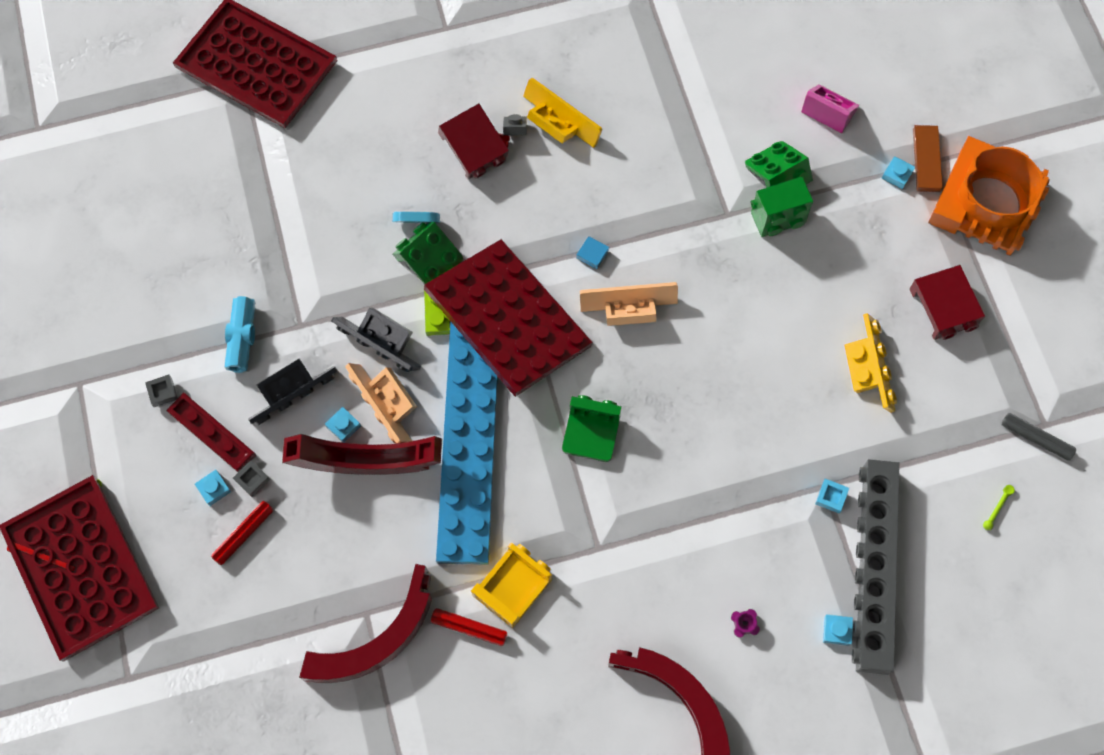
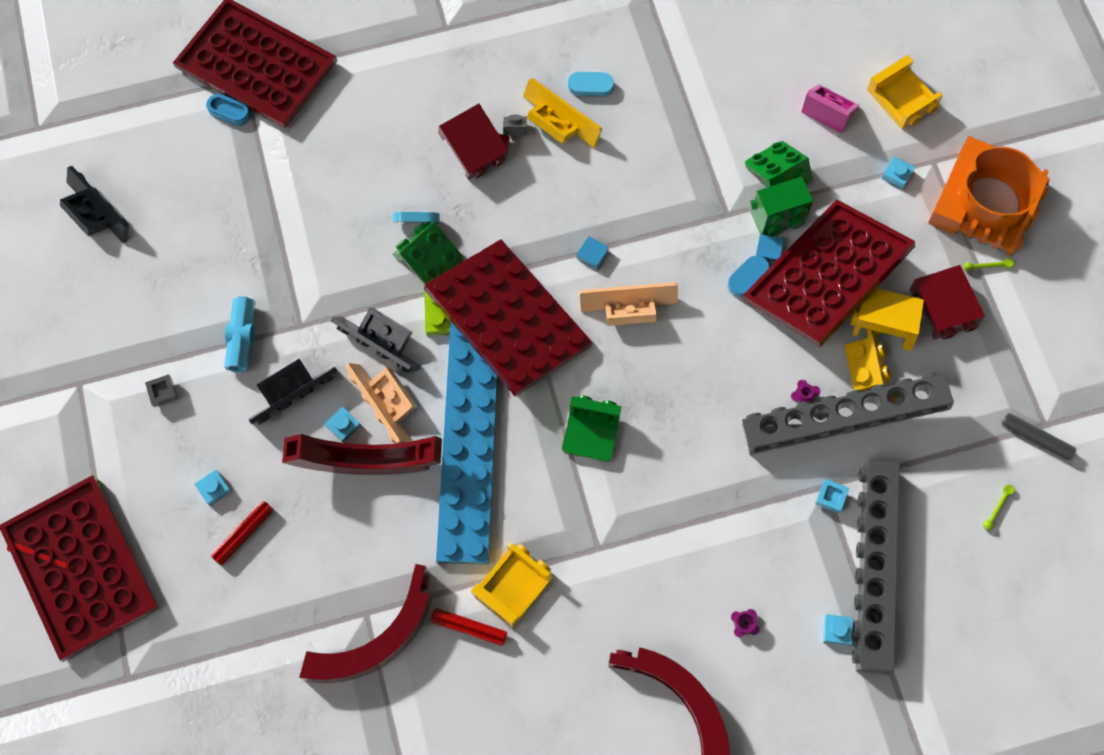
(90, 209): none -> black bracket
(211, 432): dark red tile -> none
(228, 109): none -> dark azure tile
(251, 478): dark grey plate -> none
(590, 83): none -> medium azure tile
(747, 275): none -> dark azure tile
(769, 247): none -> dark azure tile
(803, 386): none -> magenta plate
(828, 272): none -> dark red plate
(891, 315): none -> yellow panel
(903, 93): none -> yellow panel
(927, 158): dark orange tile -> none
(934, 385): none -> dark grey brick
(1008, 263): none -> lime hinge

